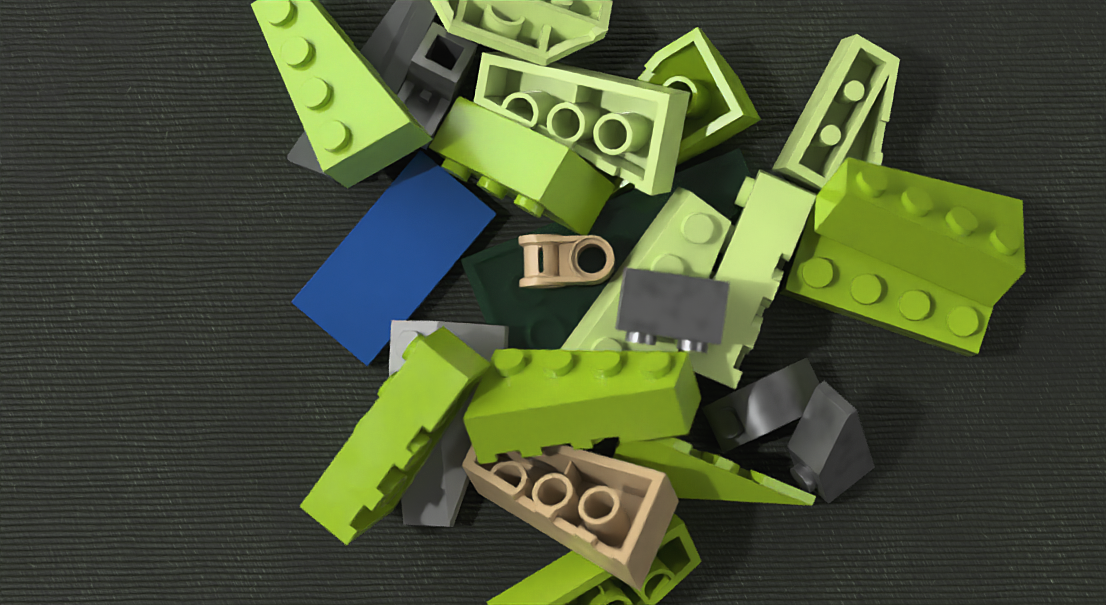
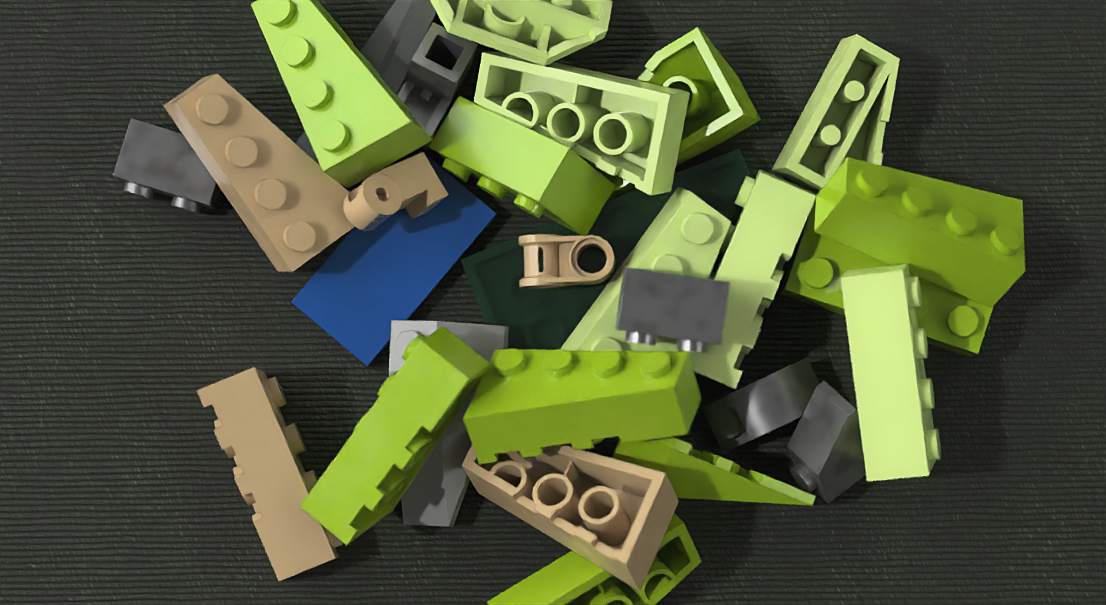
(165, 164): none -> flat silver brick
(264, 175): none -> tan wedge
(270, 470): none -> tan wedge
(403, 185): none -> tan leg
(890, 372): none -> yellowish green wedge

